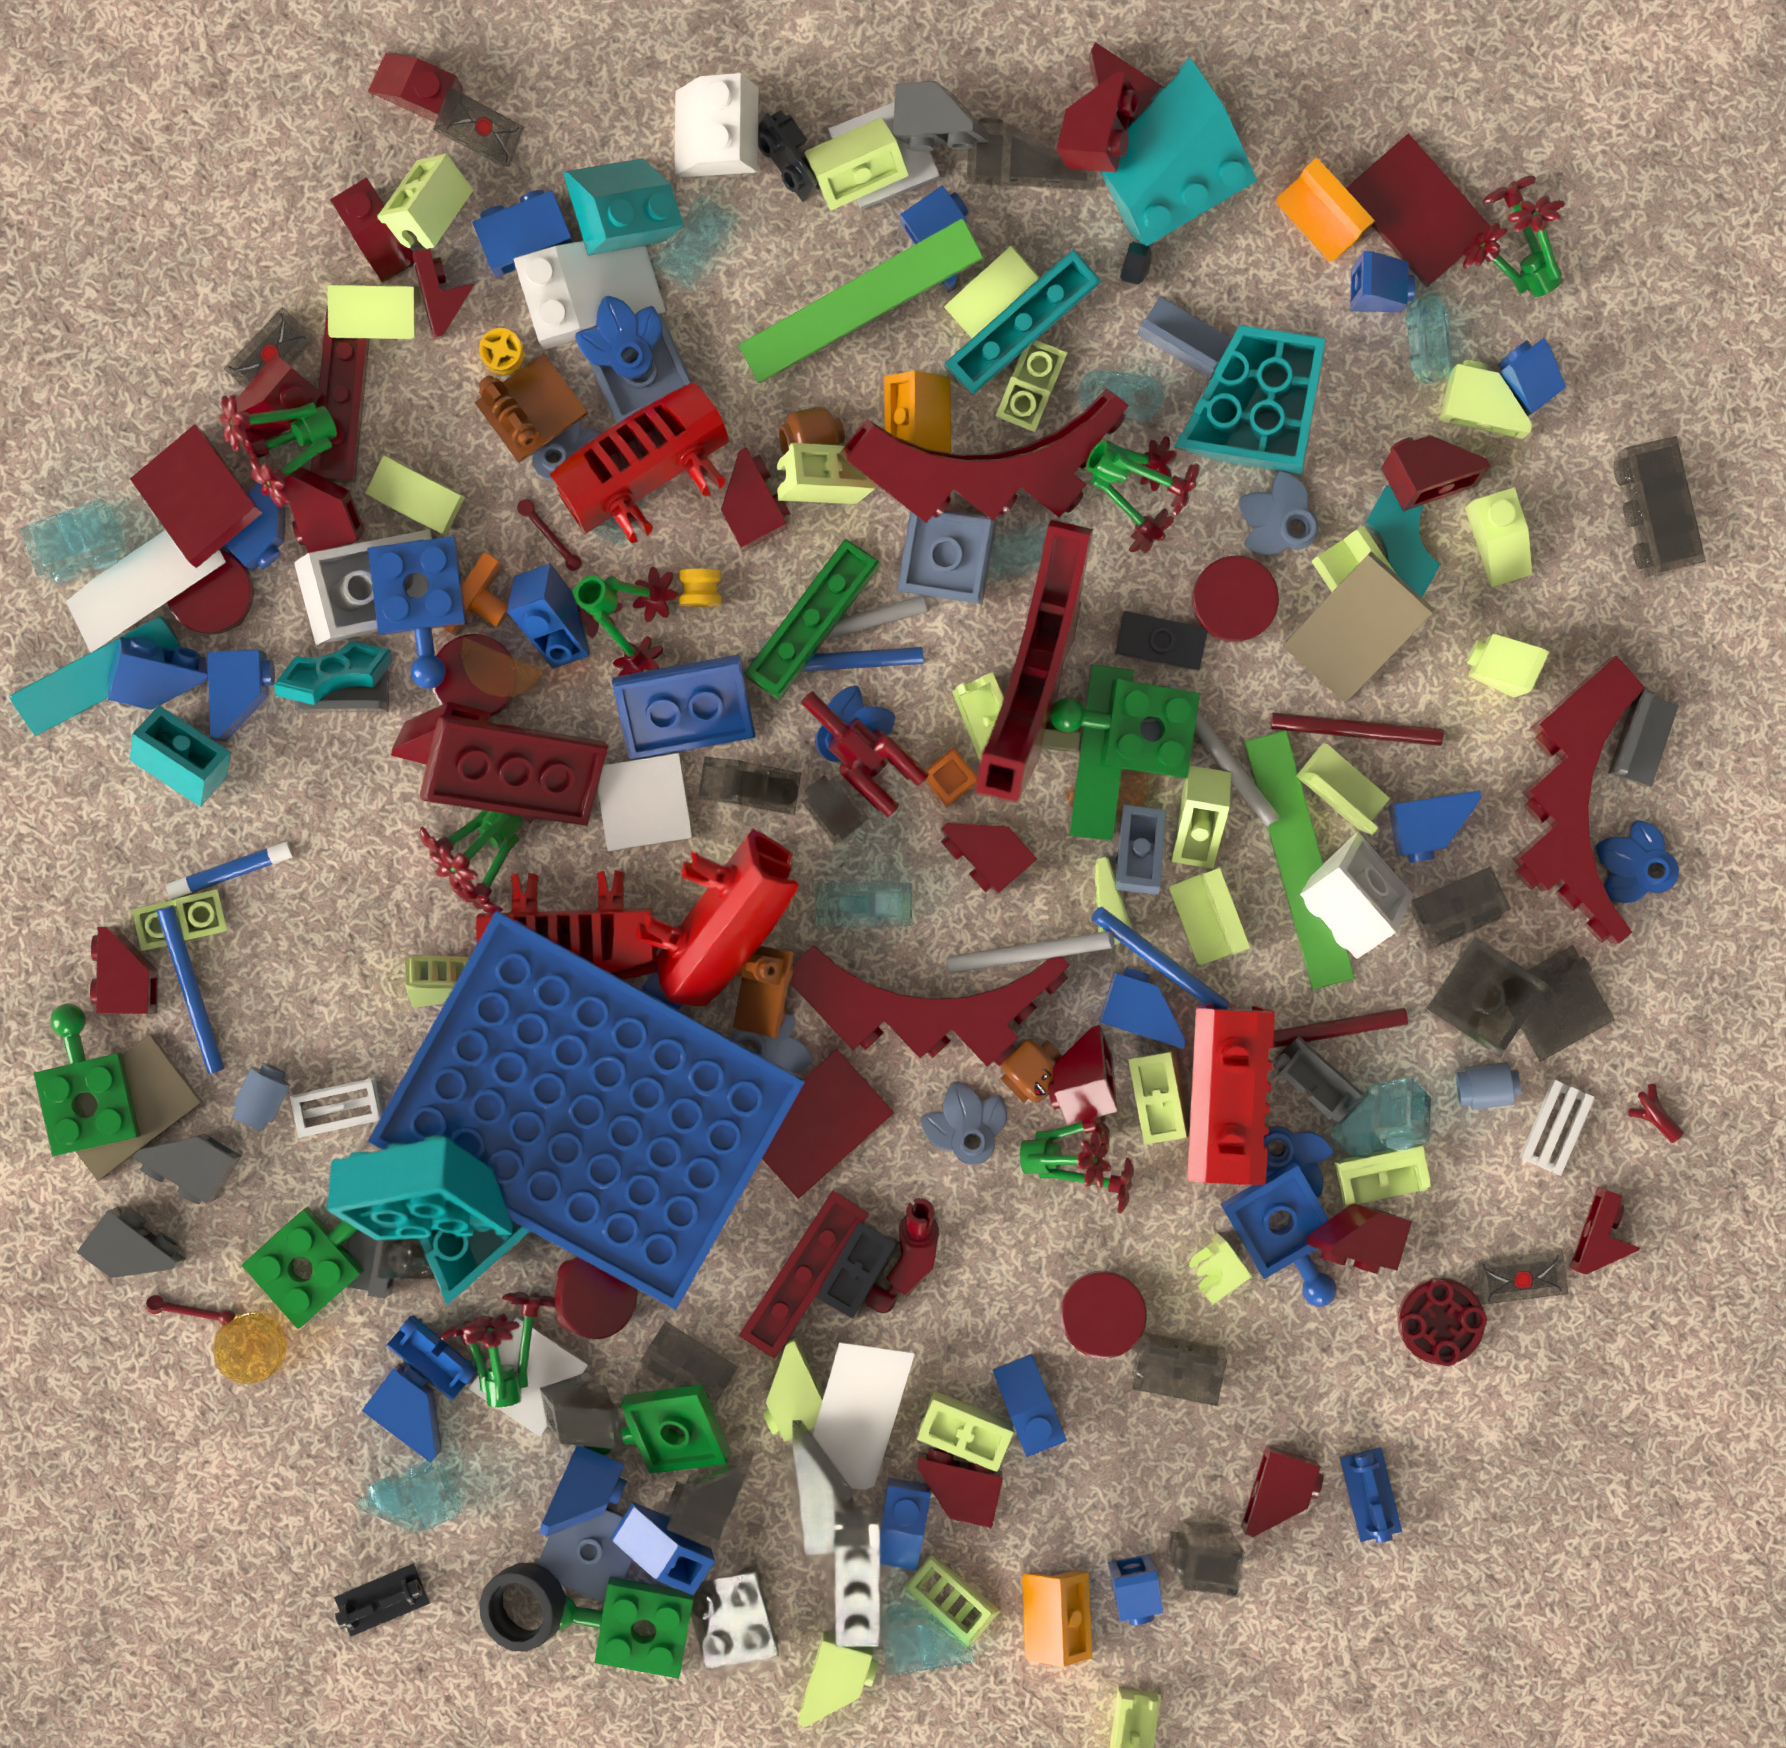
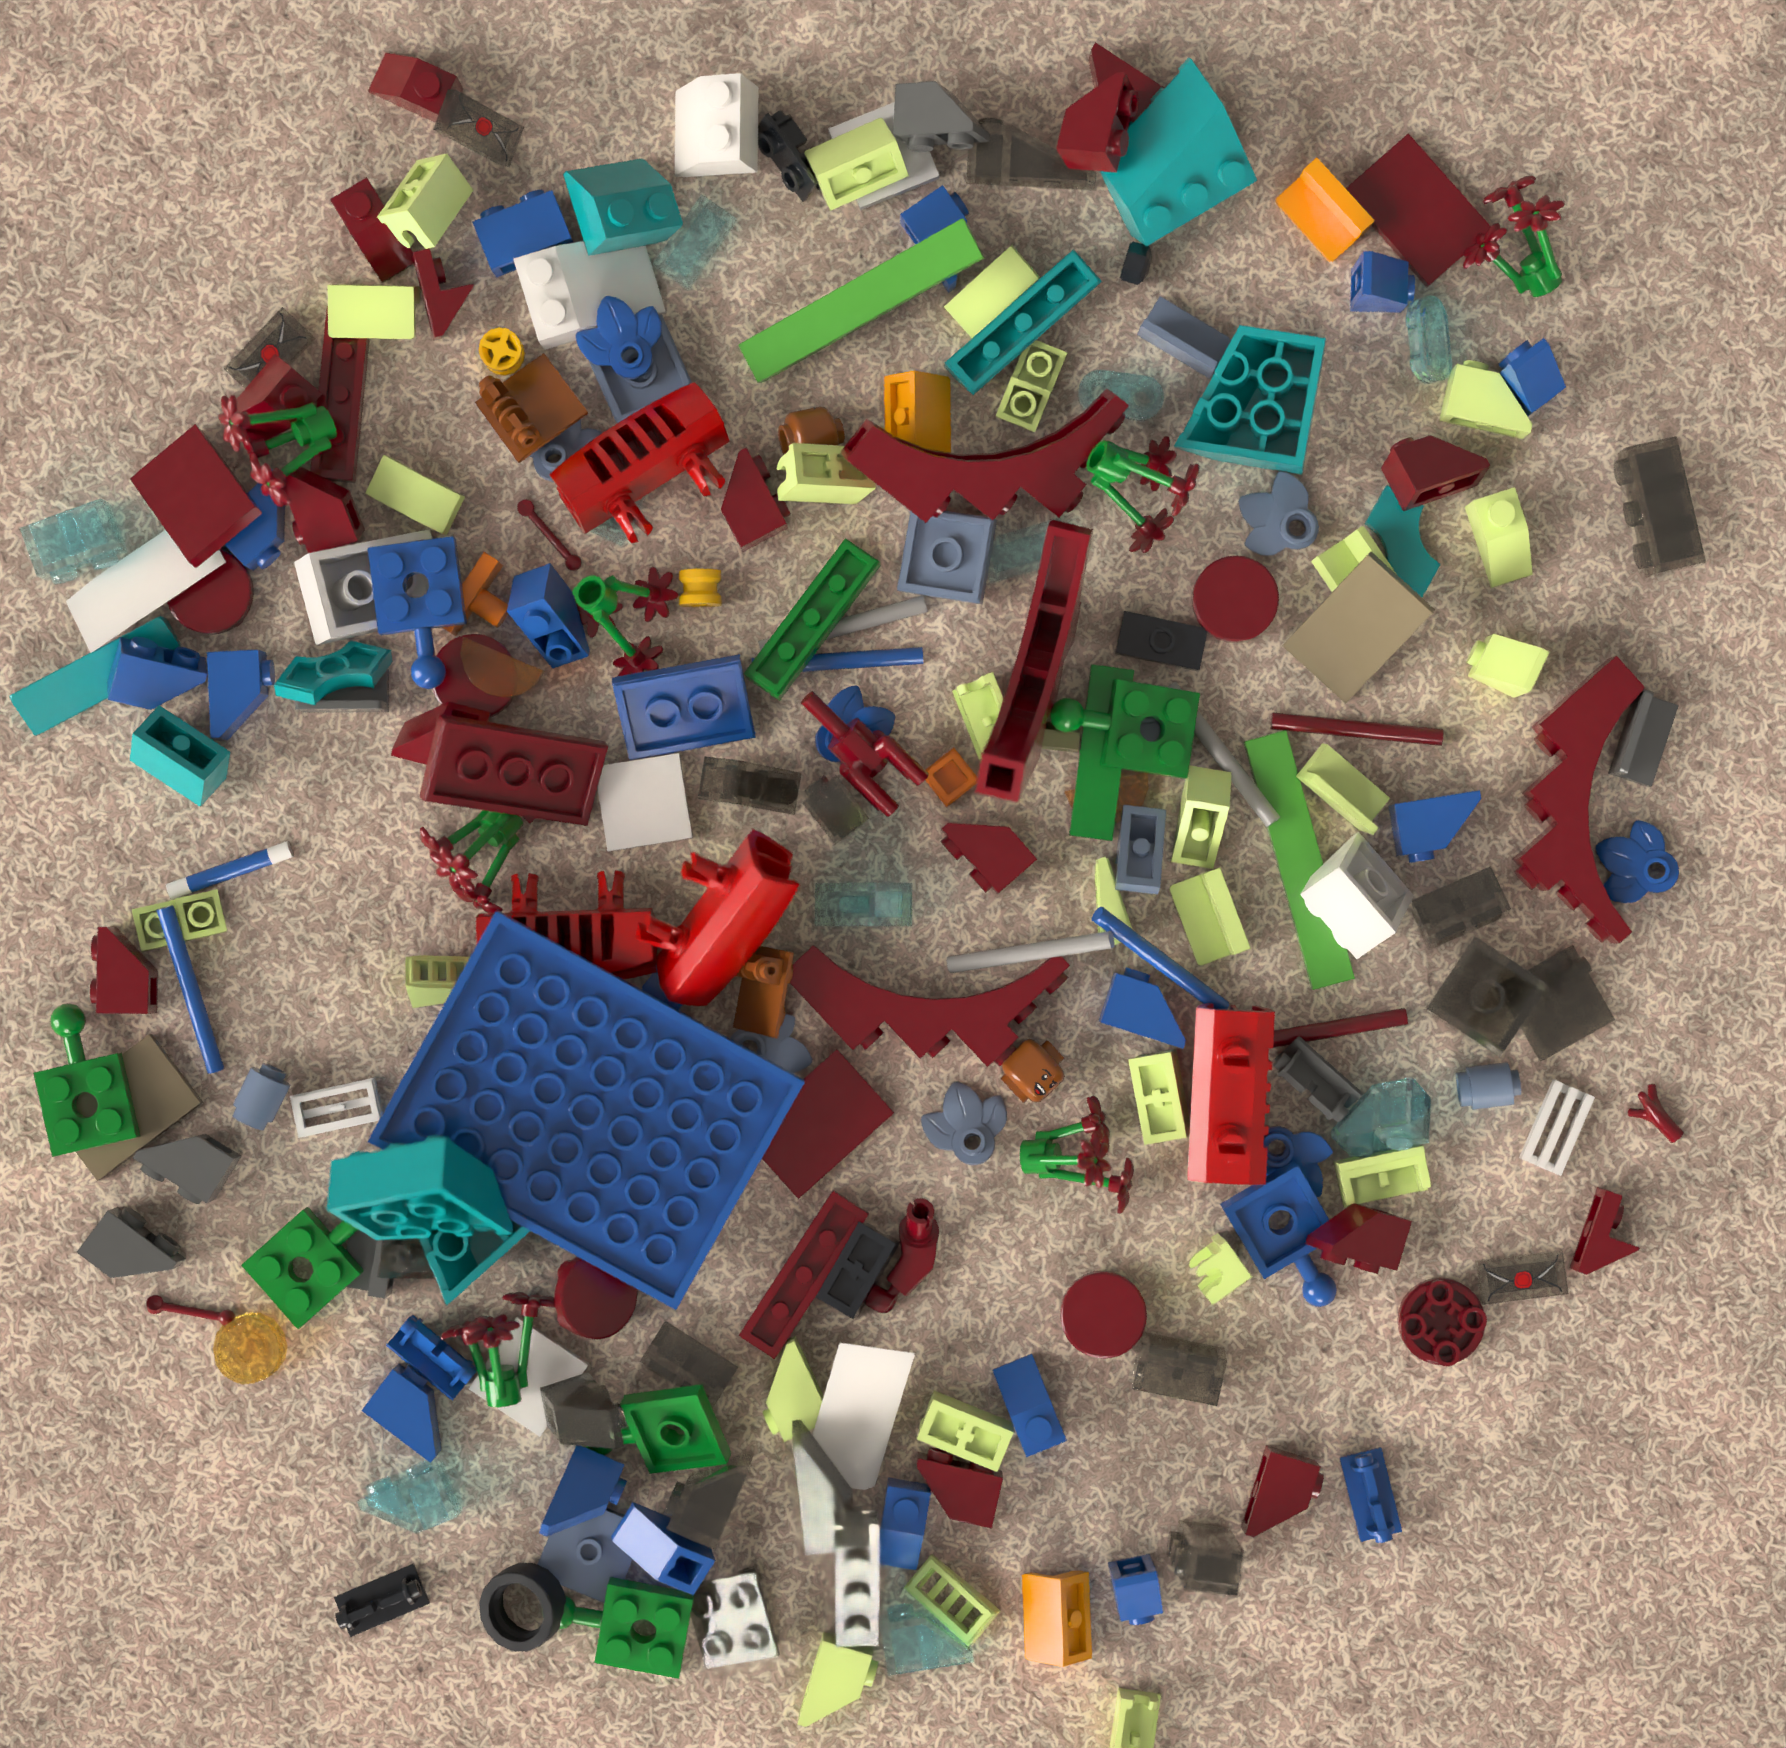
(1085, 1079): dark red slope -> none

